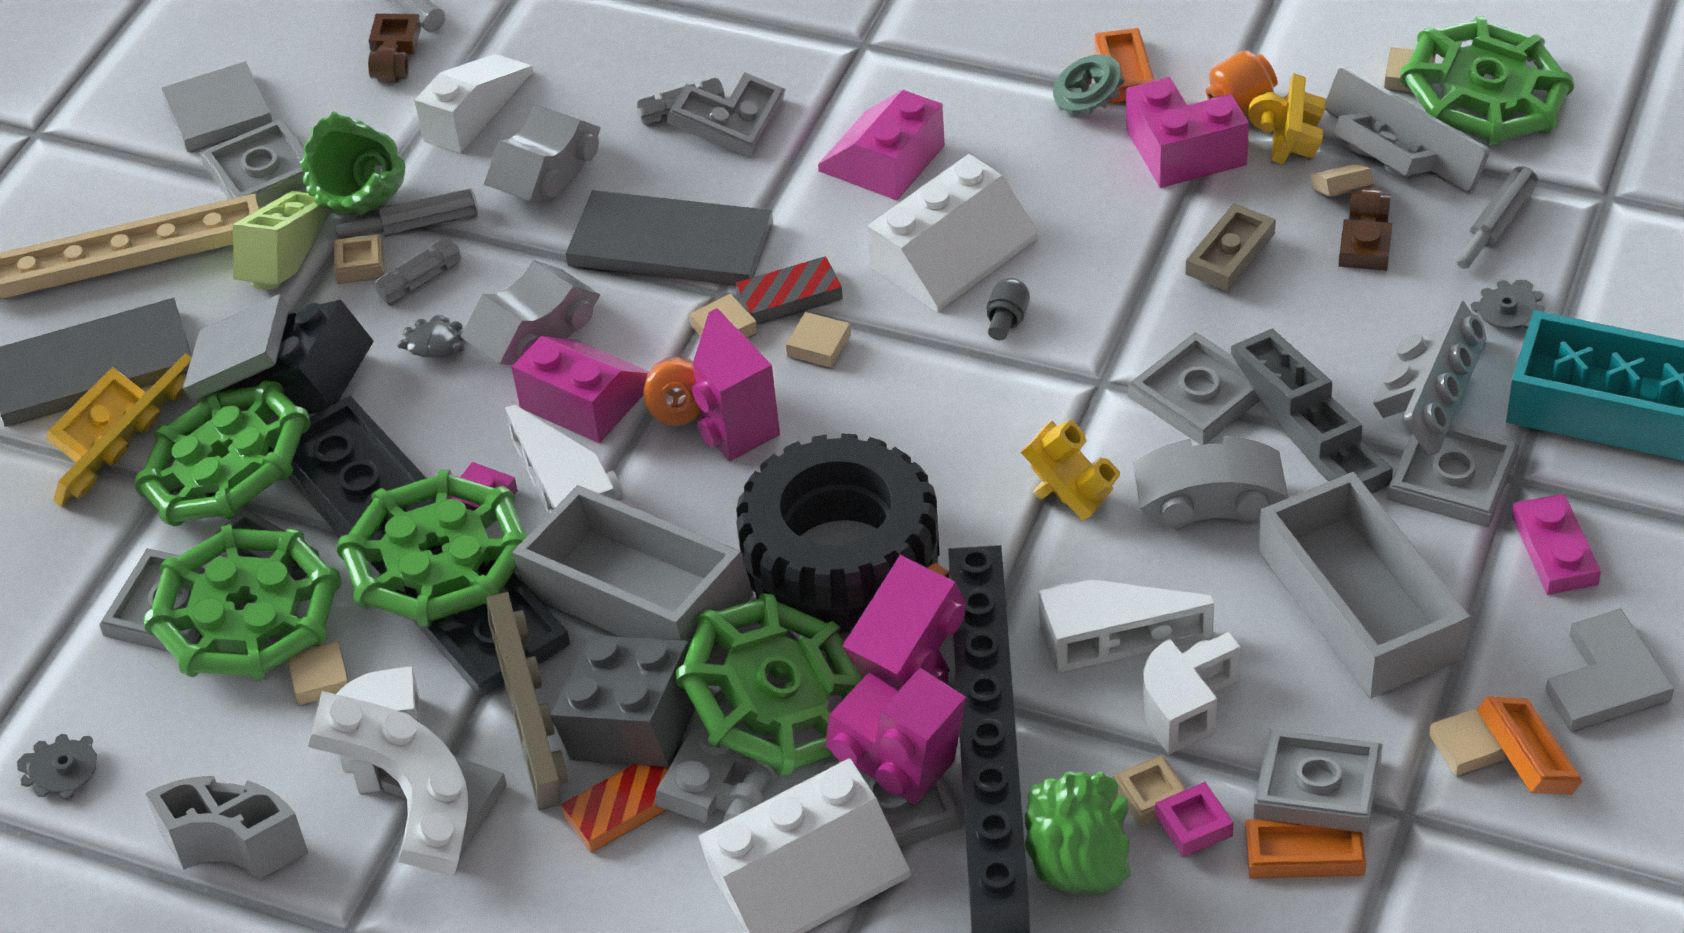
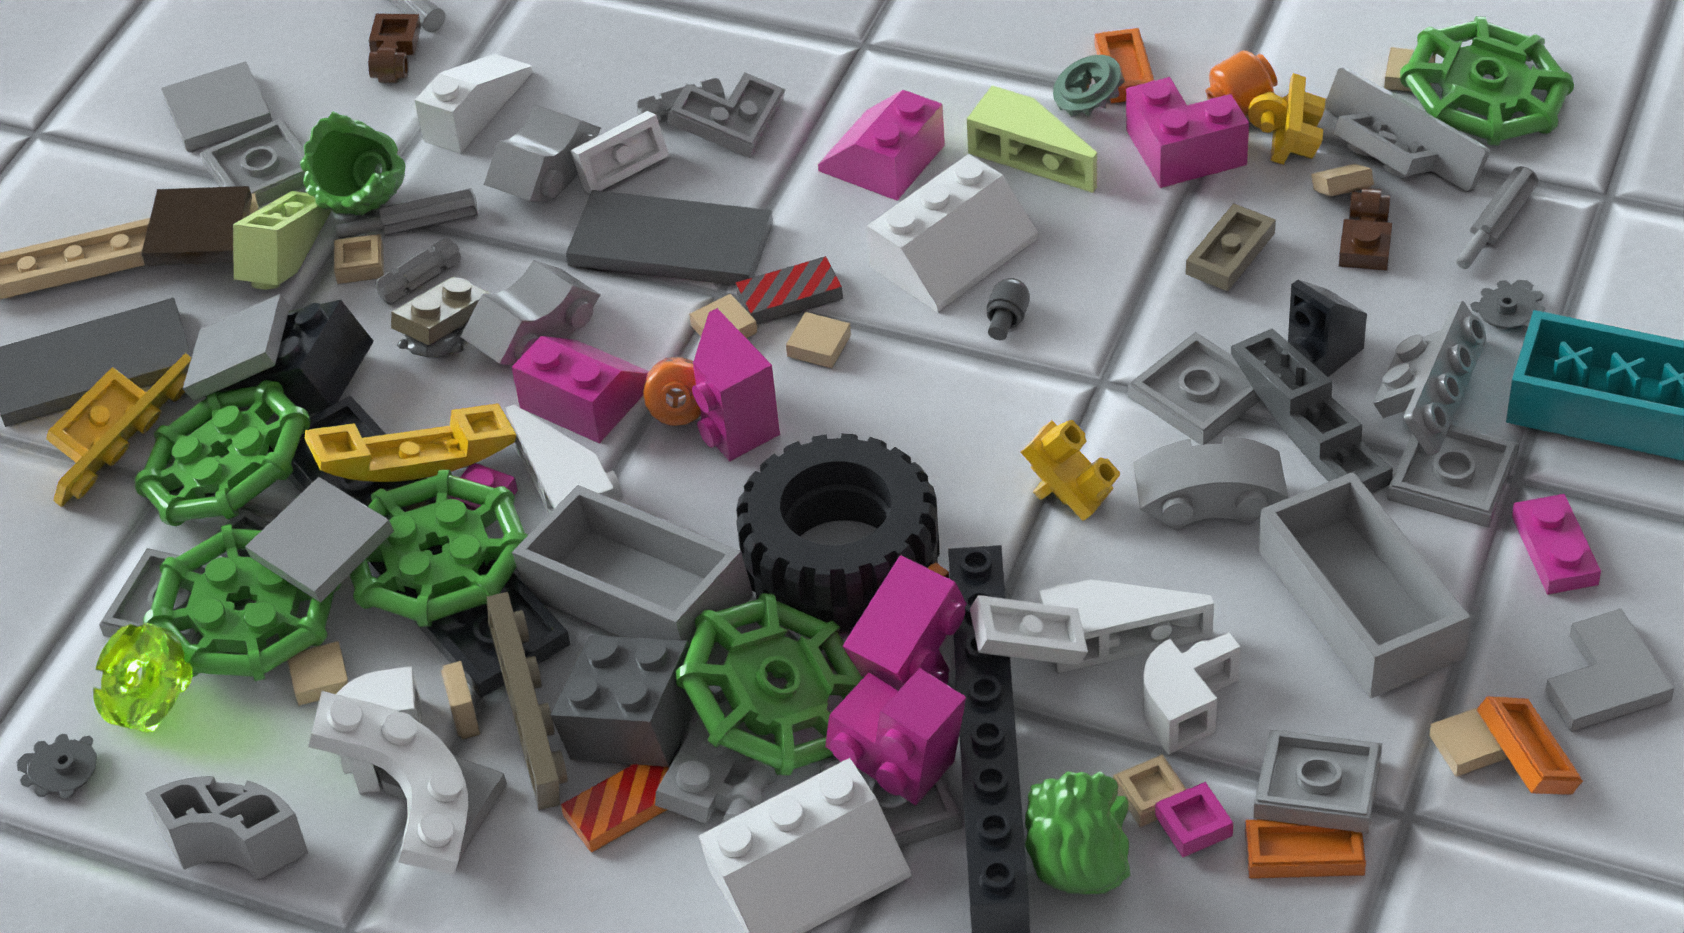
(165, 674): none -> clear neon green plate
(194, 225): none -> dark brown tile
(319, 539): none -> light grey tile
(415, 454): none -> yellow slope
(437, 310): none -> dark tan plate
(460, 700): none -> tan tile
(620, 152): none -> white plate
(1028, 630): none -> white plate
(1029, 138): none -> yellowish green slope
(1324, 326): none -> black slope

